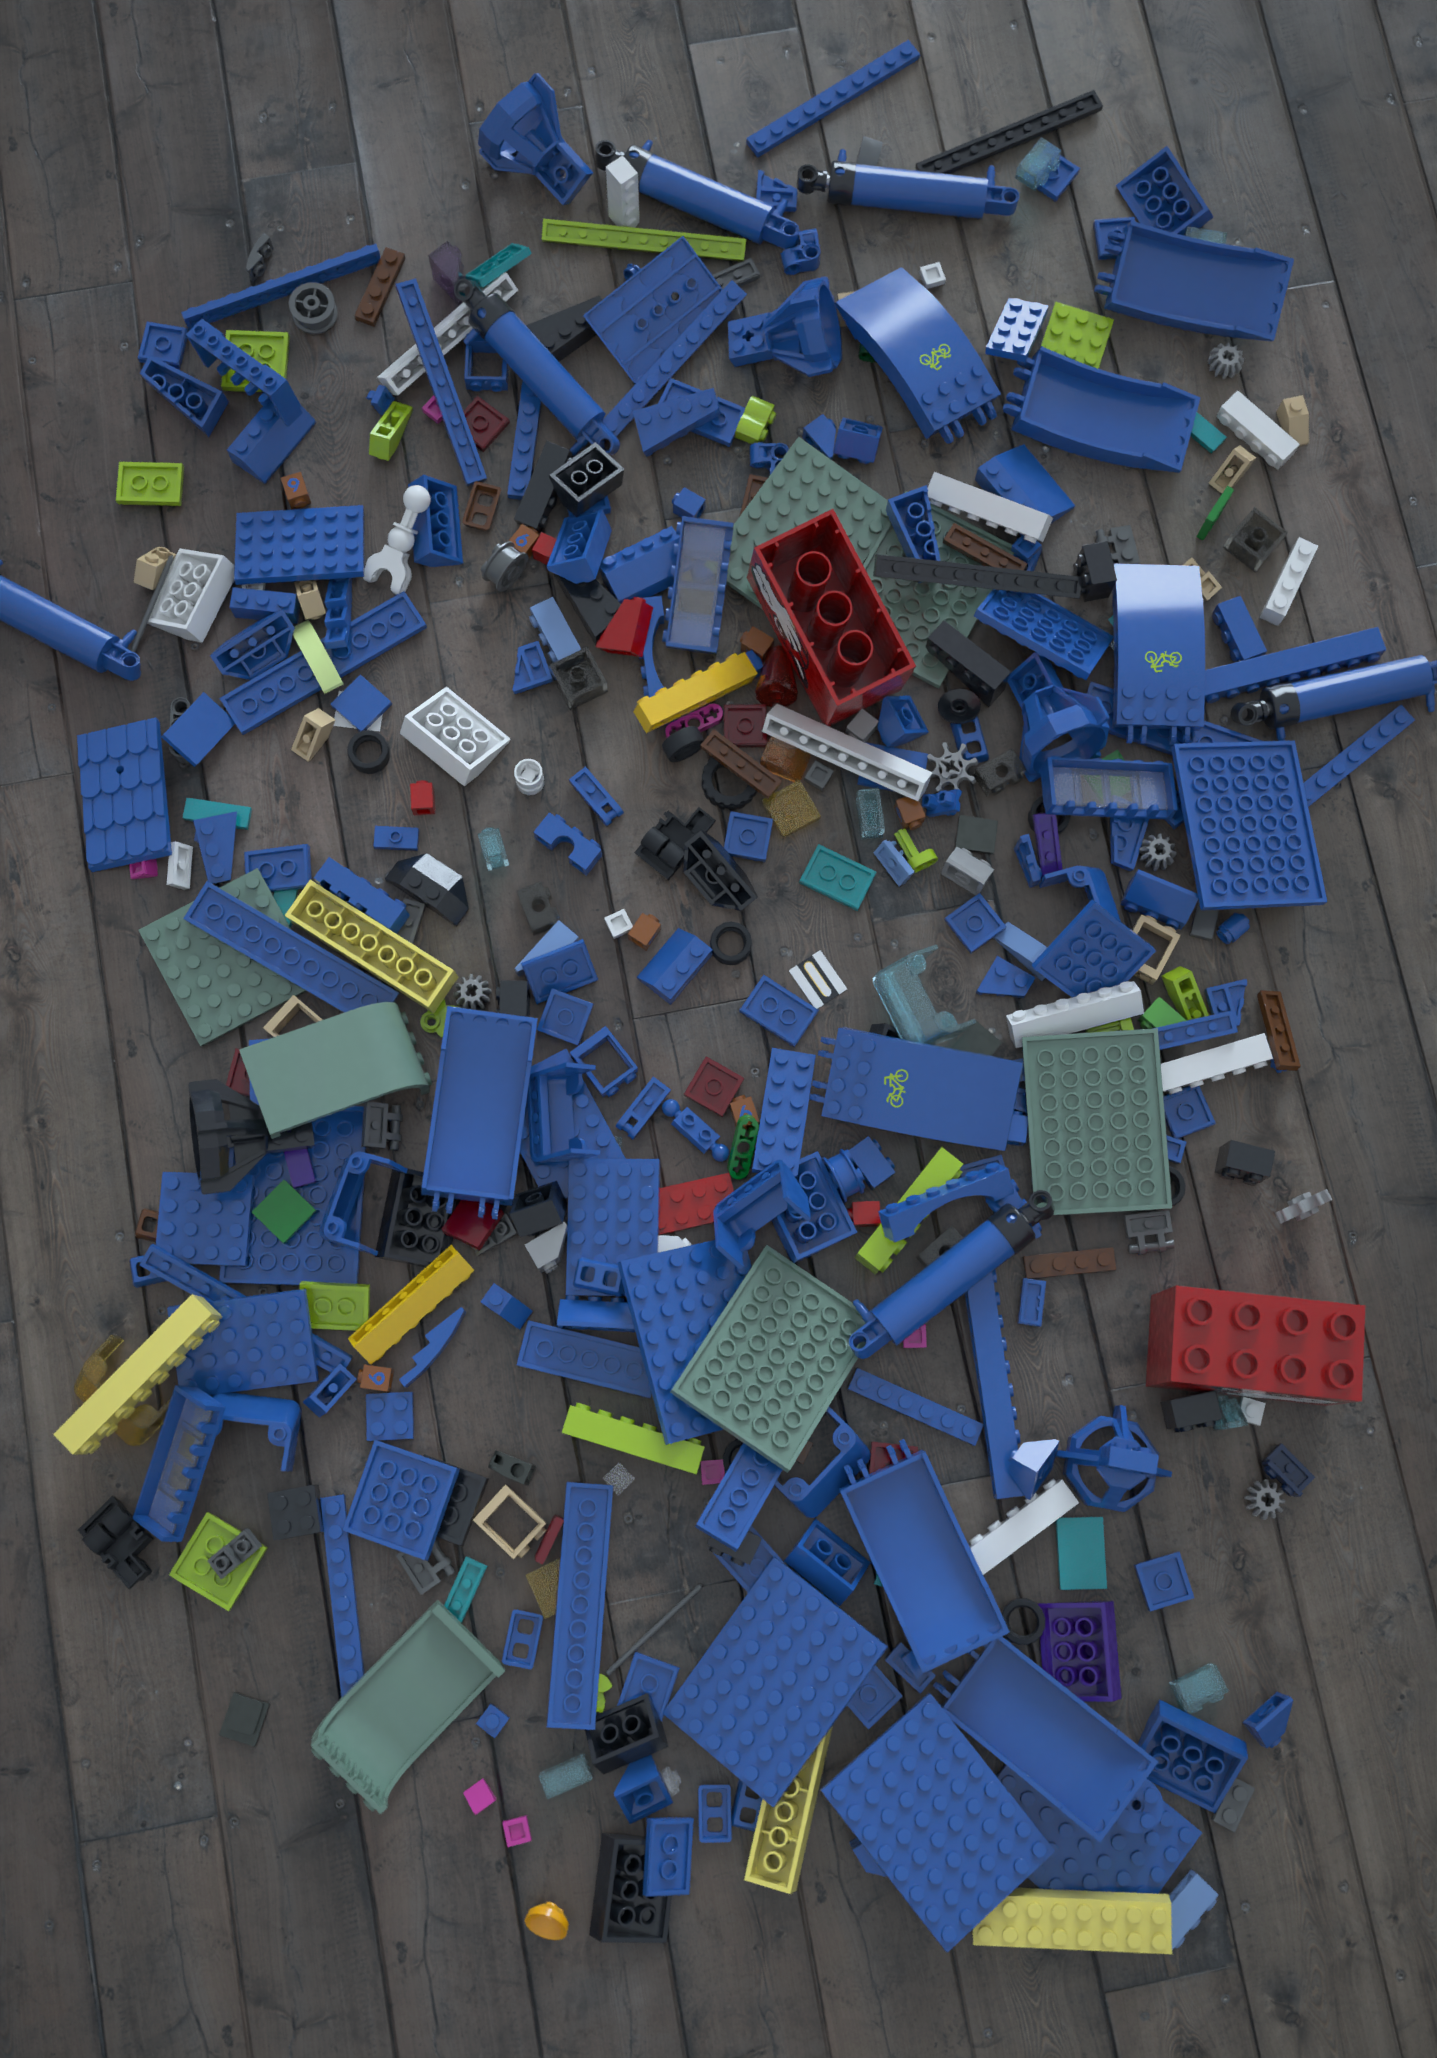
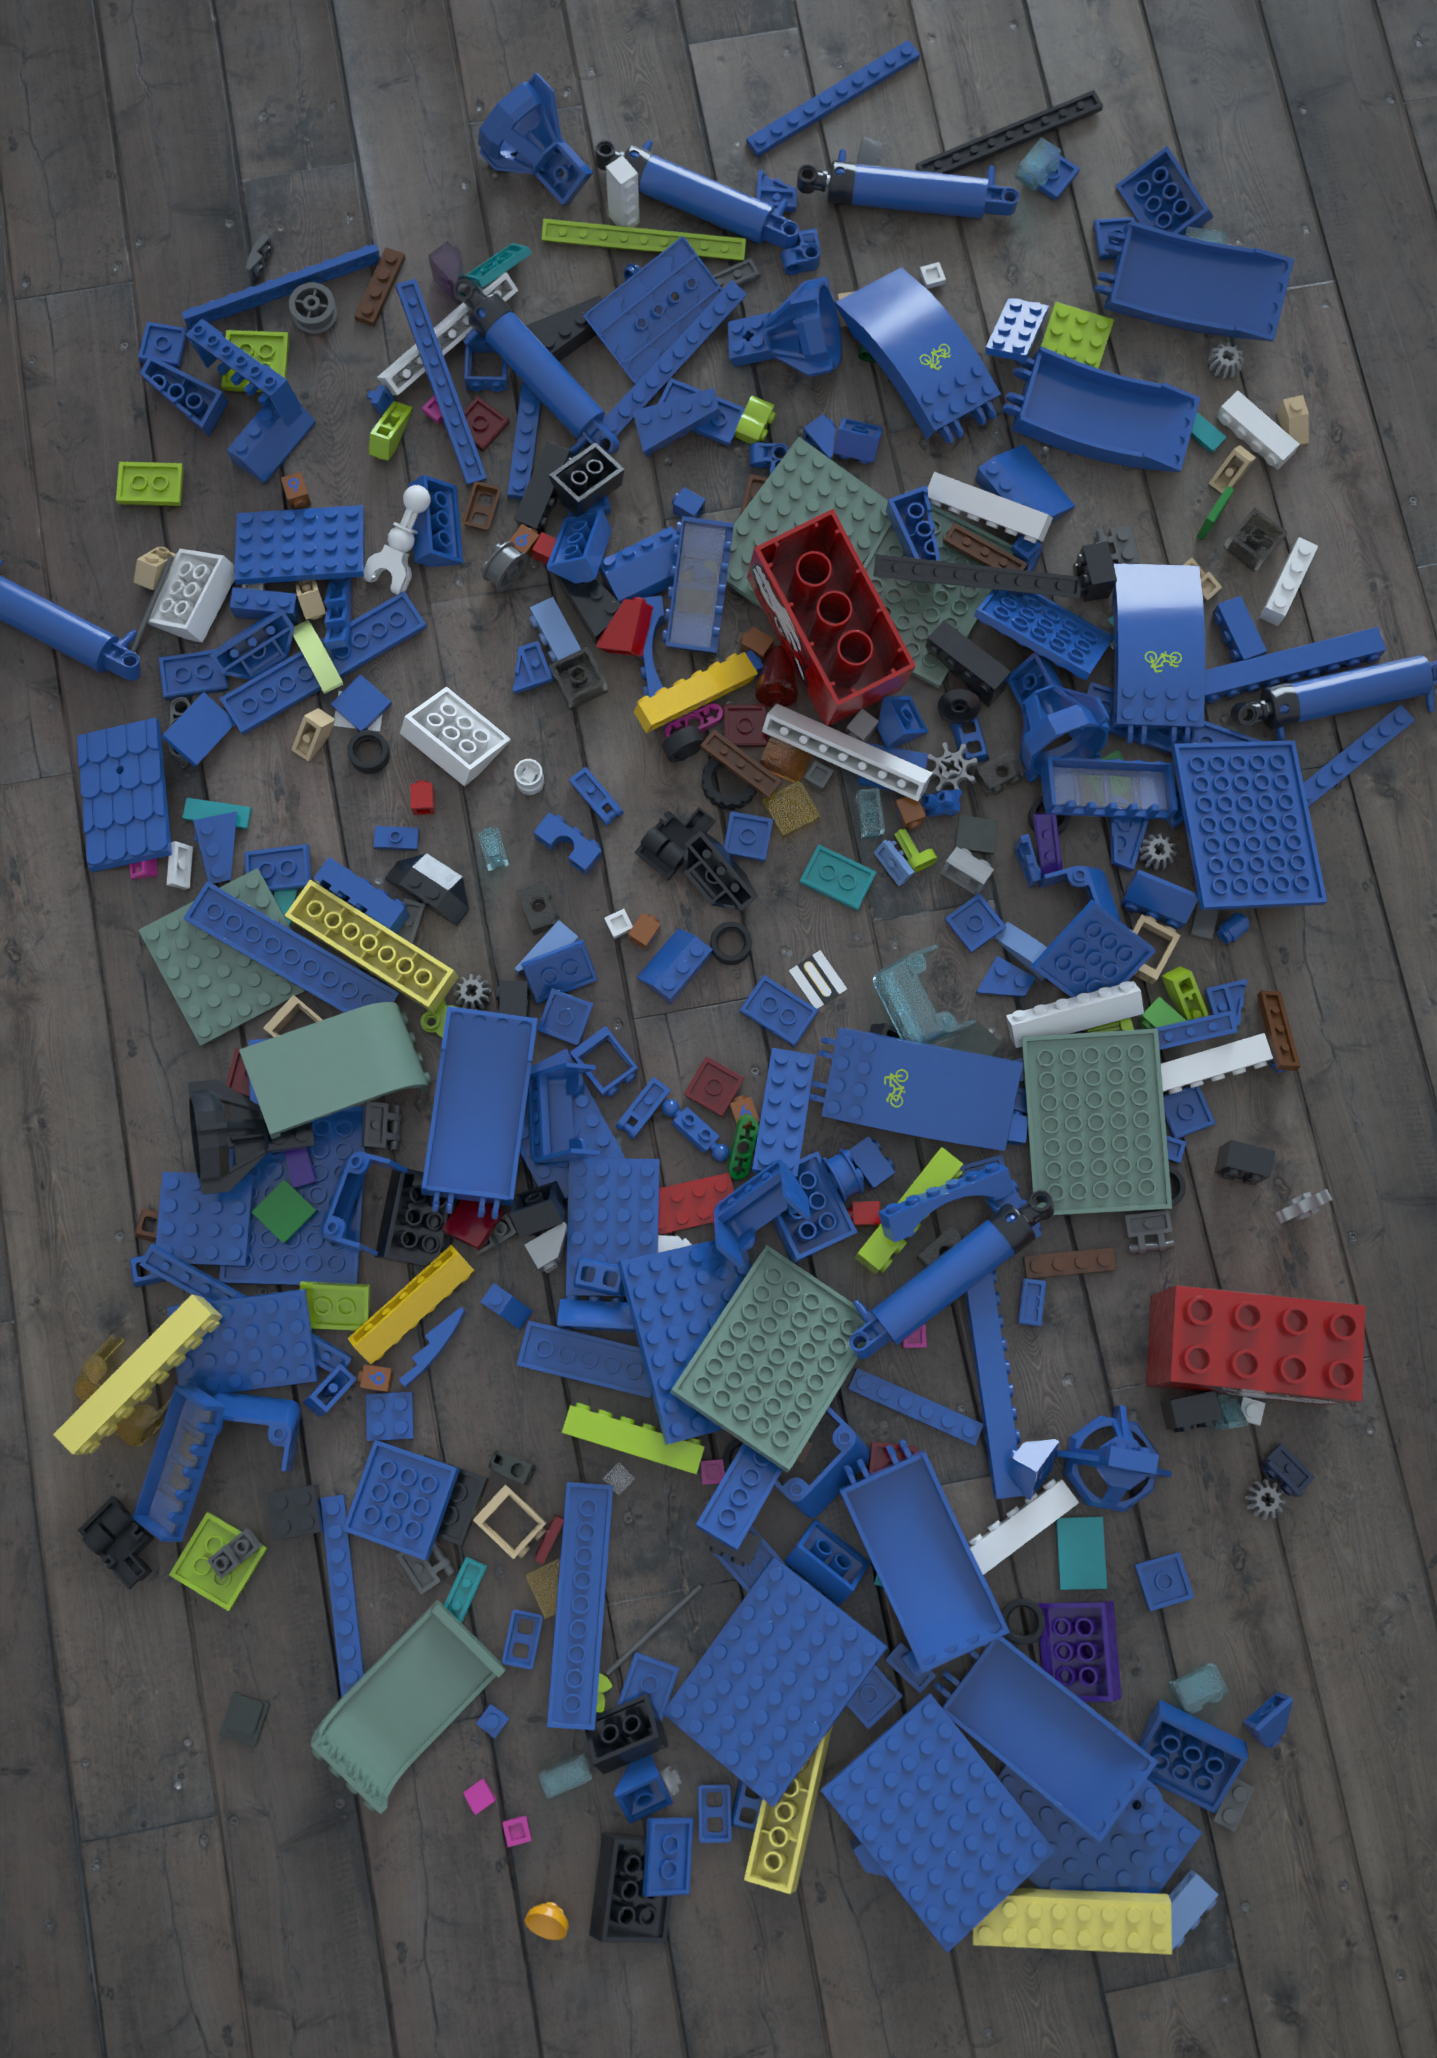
(191, 675): none -> blue tile

